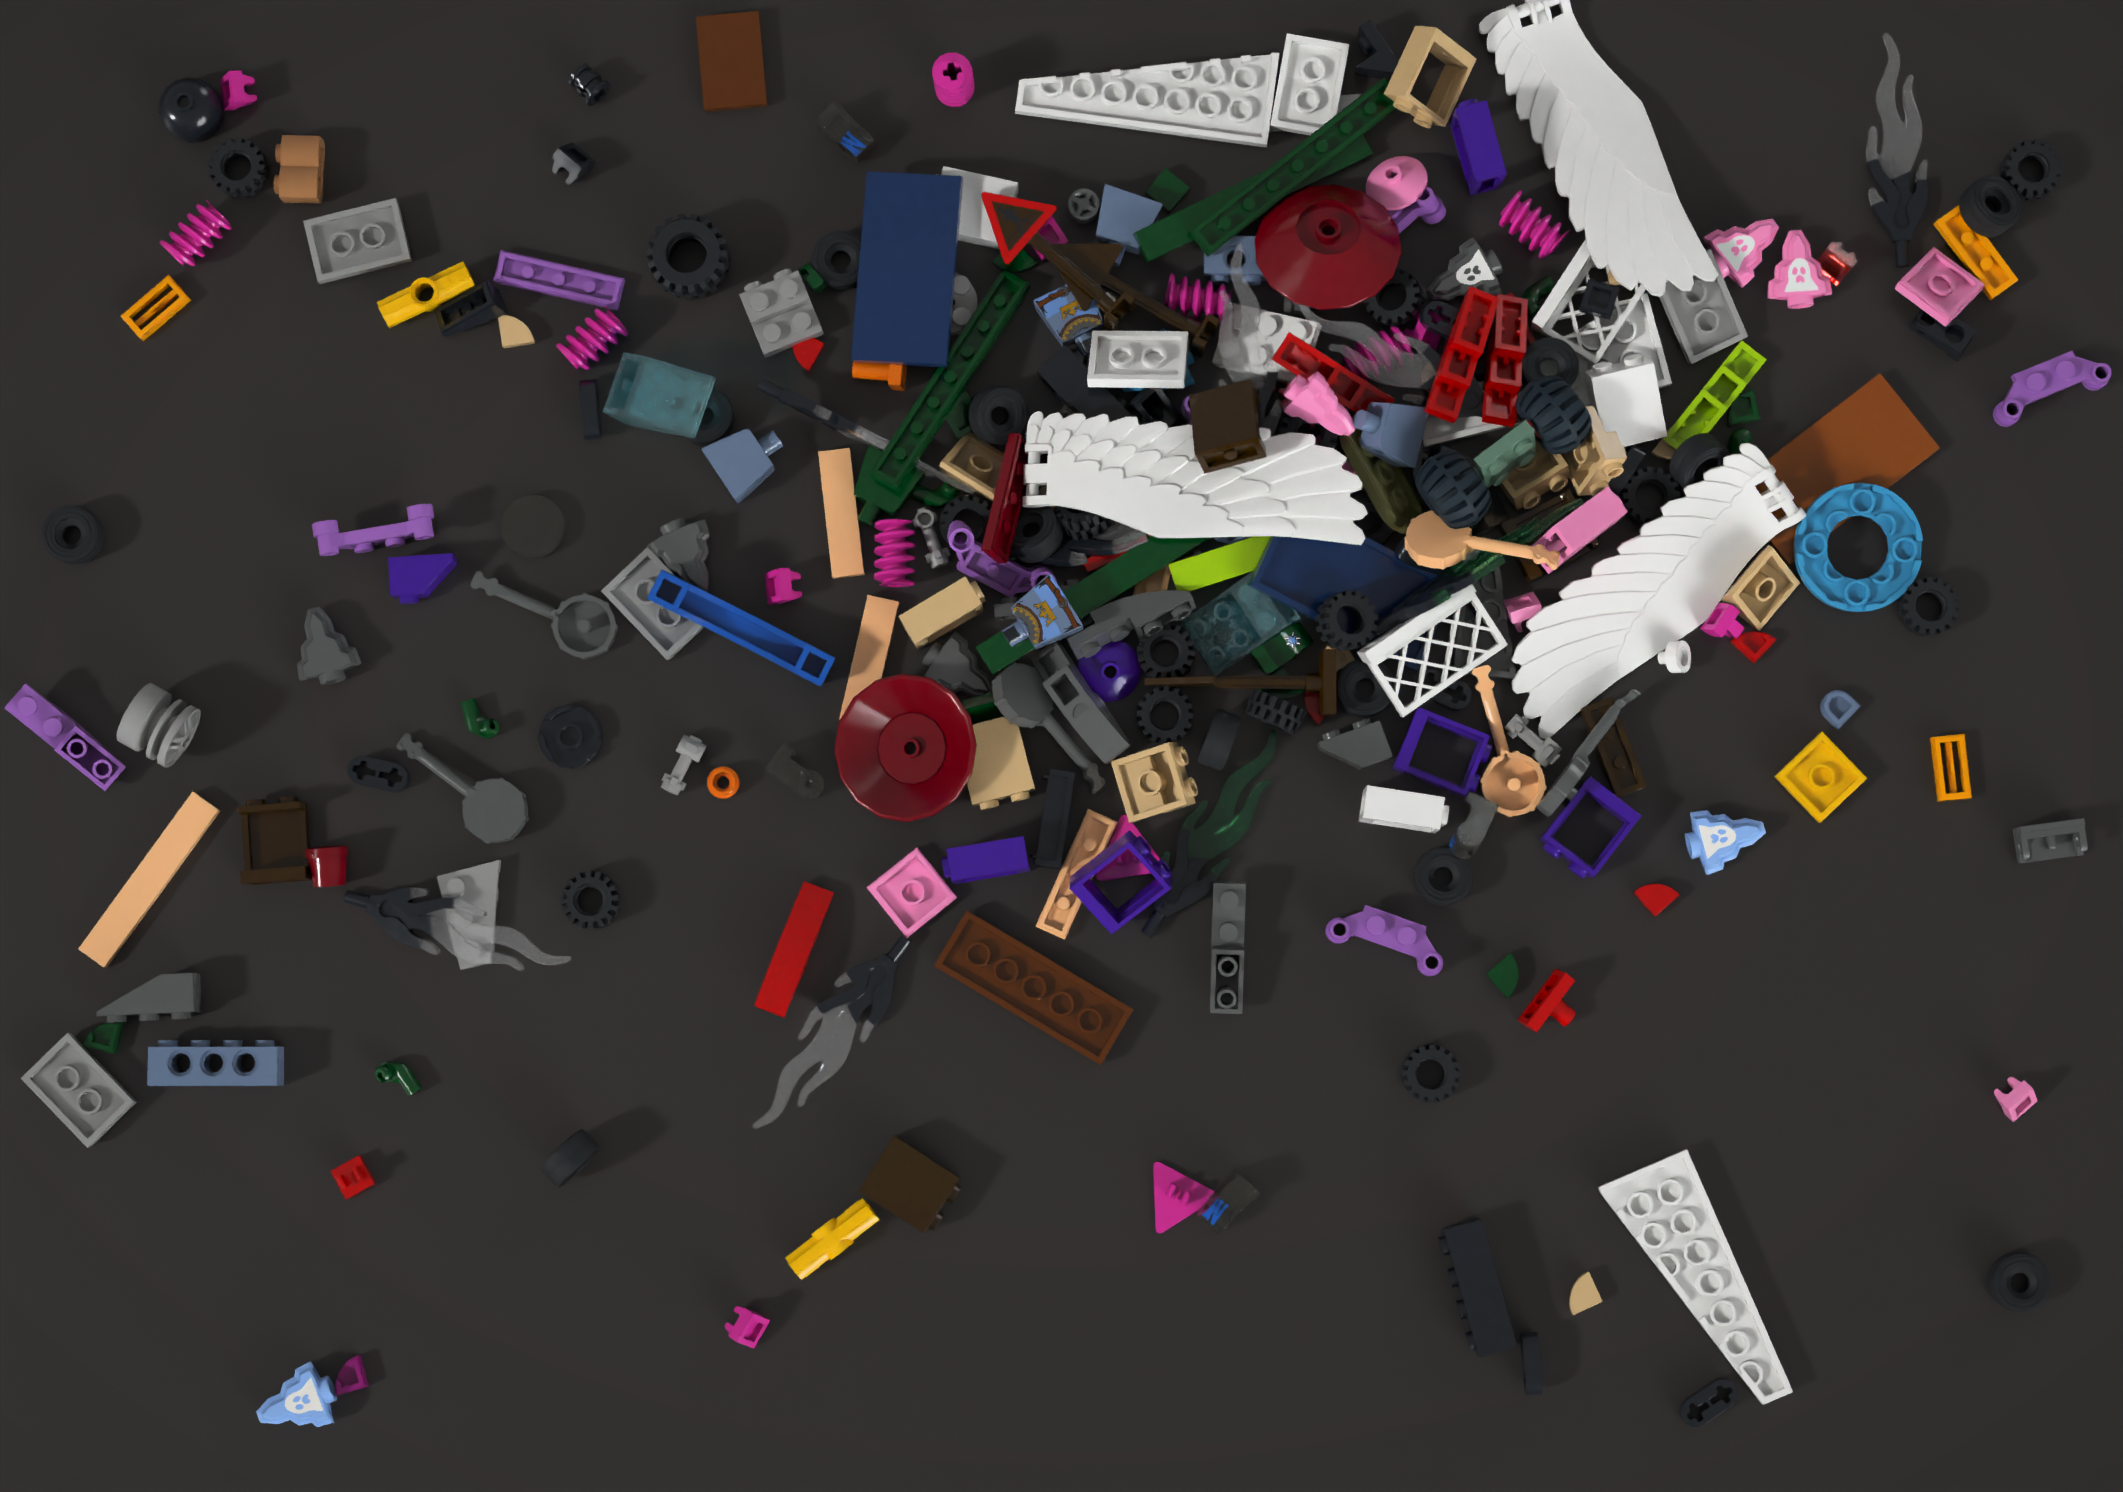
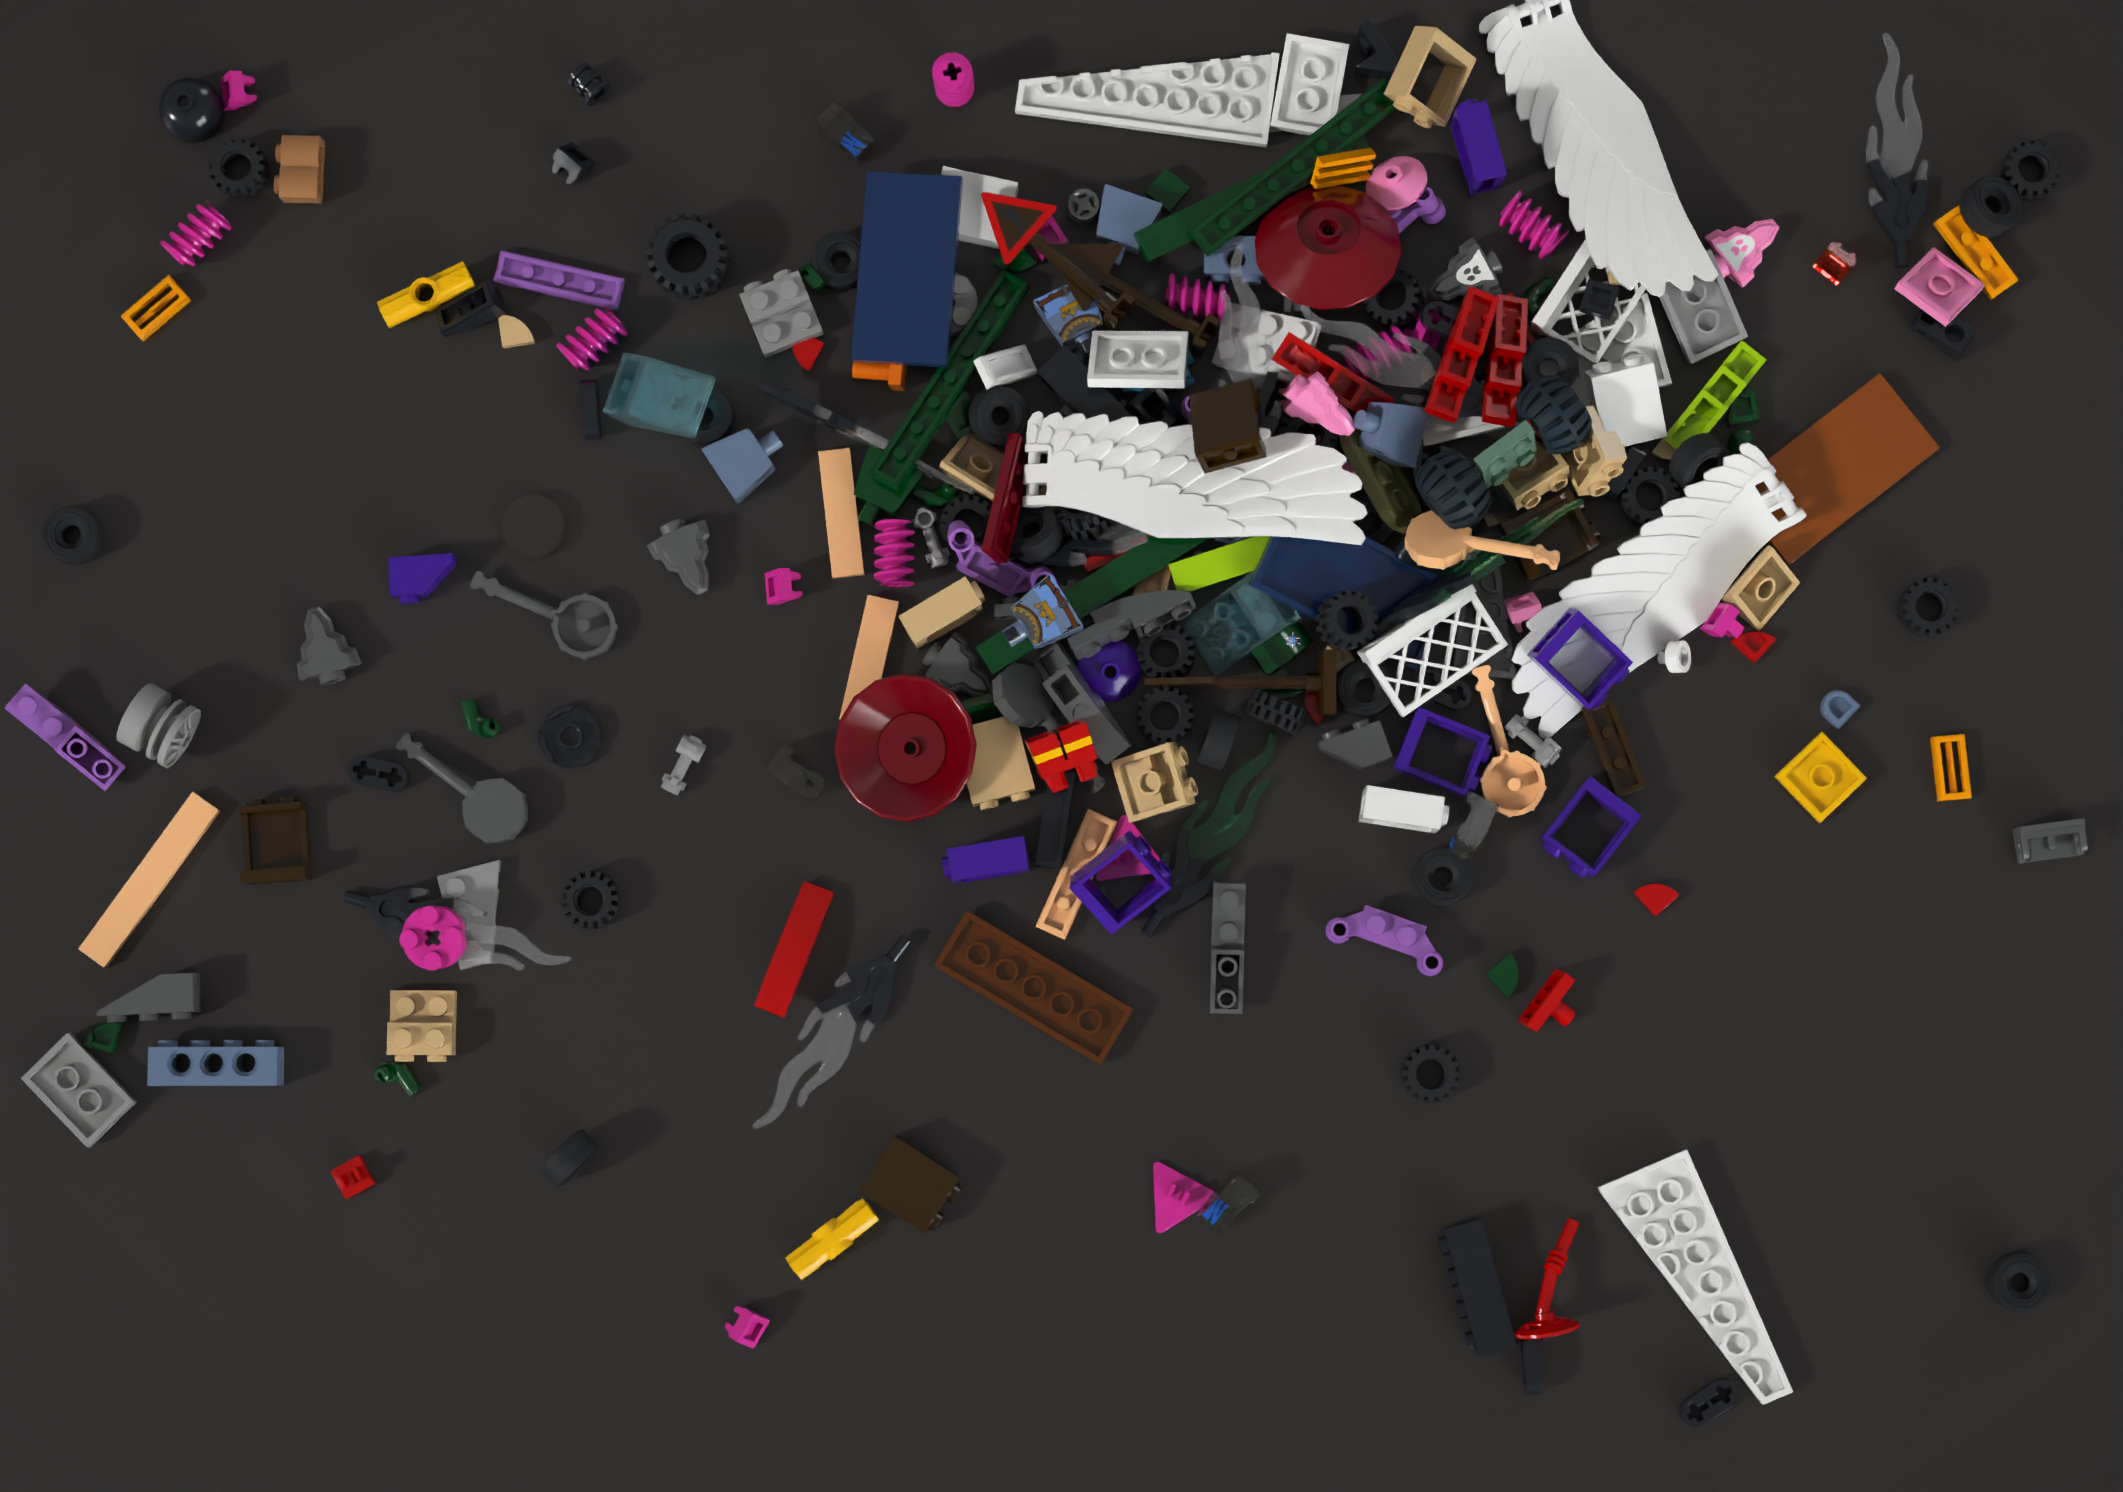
(301, 1400): light blue rock -> none
(327, 865): dark red piece -> none
(351, 1376): magenta tile -> none
(357, 241): light grey plate -> none
(363, 540): medium lavender plate -> none
(422, 1024): none -> tan plate
(452, 937): none -> dark pink plate
(660, 626): light grey plate -> none
(715, 775): orange plate -> none
(731, 61): reddish brown tile -> none
(741, 627): blue arch -> none
(912, 892): bright pink tile -> none
(1005, 366): none -> white tile
(1050, 759): none -> red hips
(1342, 172): none -> light orange tile
(1545, 1321): none -> red dish
(1555, 640): none -> dark purple window
(1564, 785): dark grey piece -> none
(1582, 525): bright pink slope -> none
(1583, 1294): tan tile -> none
(1719, 838): light blue rock -> none
(1798, 275): bright pink rock -> none
(1903, 543): dark azure plate -> none
(2018, 1100): bright pink tile -> none
(2046, 380): medium lavender plate -> none

